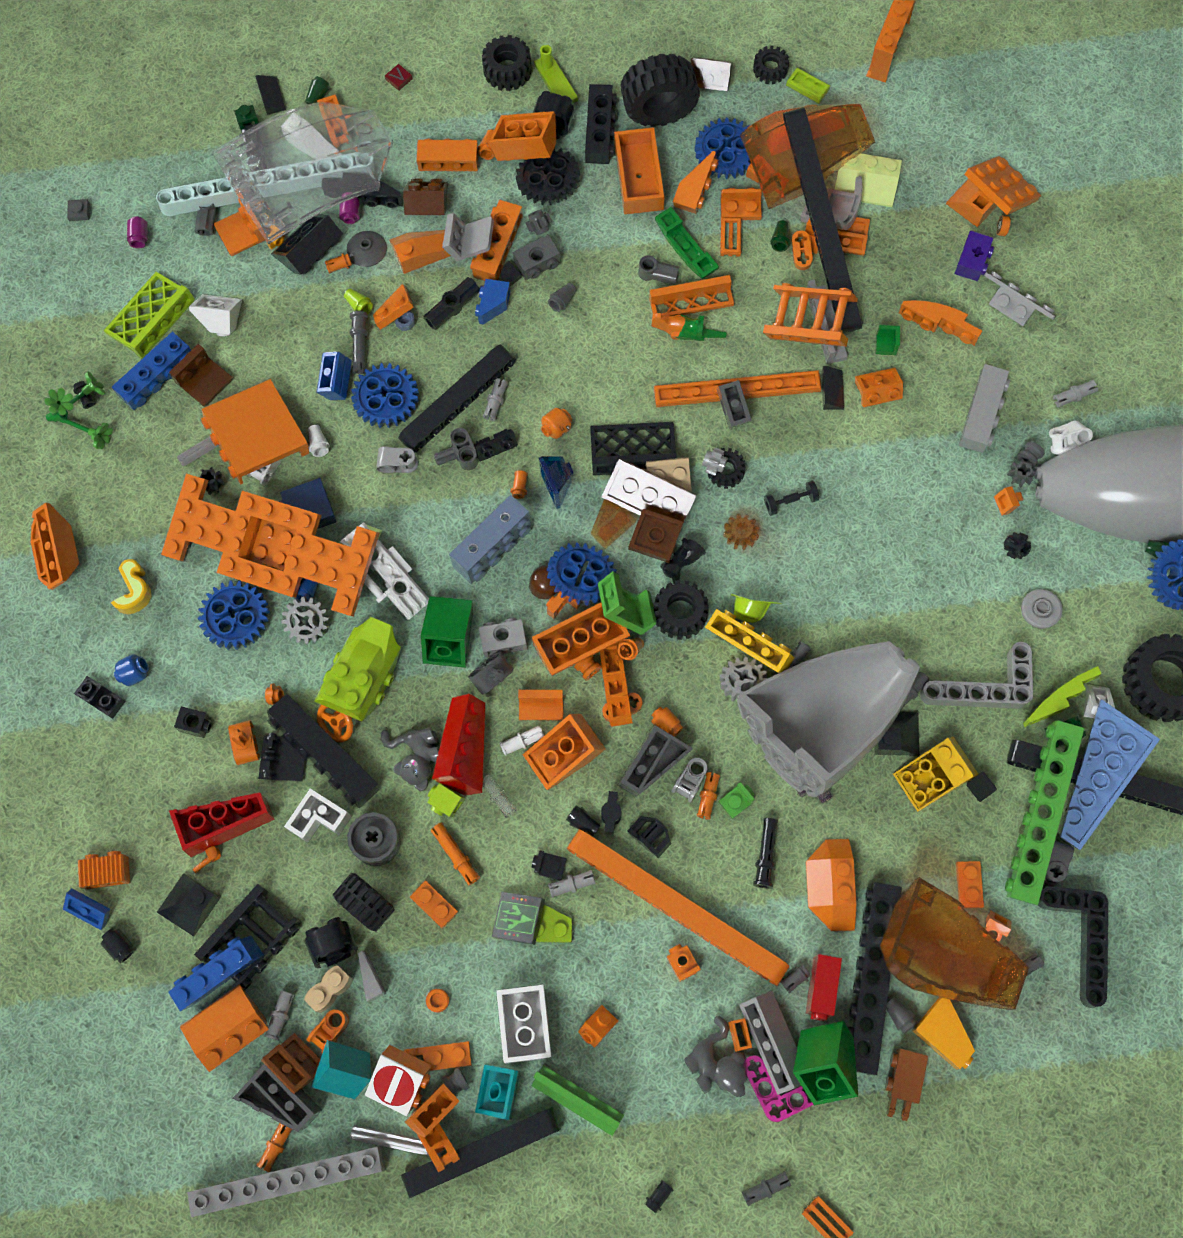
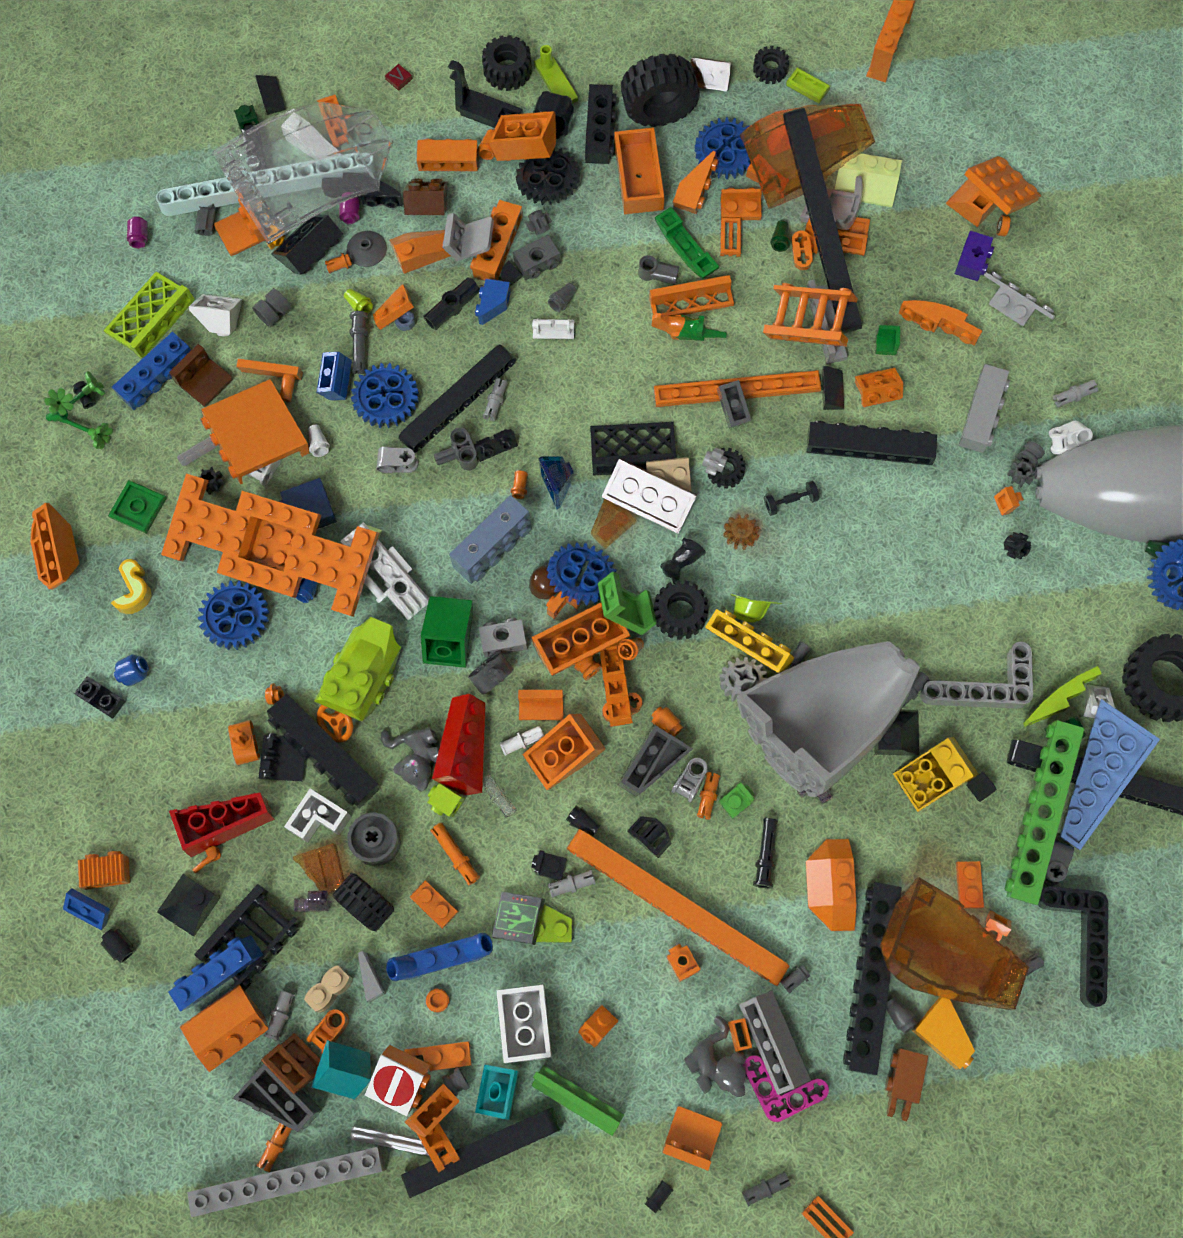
(78, 210): dark grey plate -> none
(137, 506): none -> green tile
(184, 720): black brick -> none
(272, 307): none -> dark grey wheel
(287, 372): none -> orange piece
(299, 613): light grey gear -> none
(315, 902): none -> piece
(317, 90): dark green cone -> none
(322, 867): none -> clear orange wing
(330, 943): black brick -> none
(439, 957): none -> blue plate
(475, 104): none -> black hinge
(553, 329): none -> white hinge
(556, 423): orange head -> none
(611, 813): black piece -> none
(656, 535): reddish brown bracket -> none
(692, 1138): none -> orange bracket
(823, 987): red brick -> none
(827, 1063): green slope -> none
(871, 443): none -> black brick
(1041, 609): light grey wheel -> none

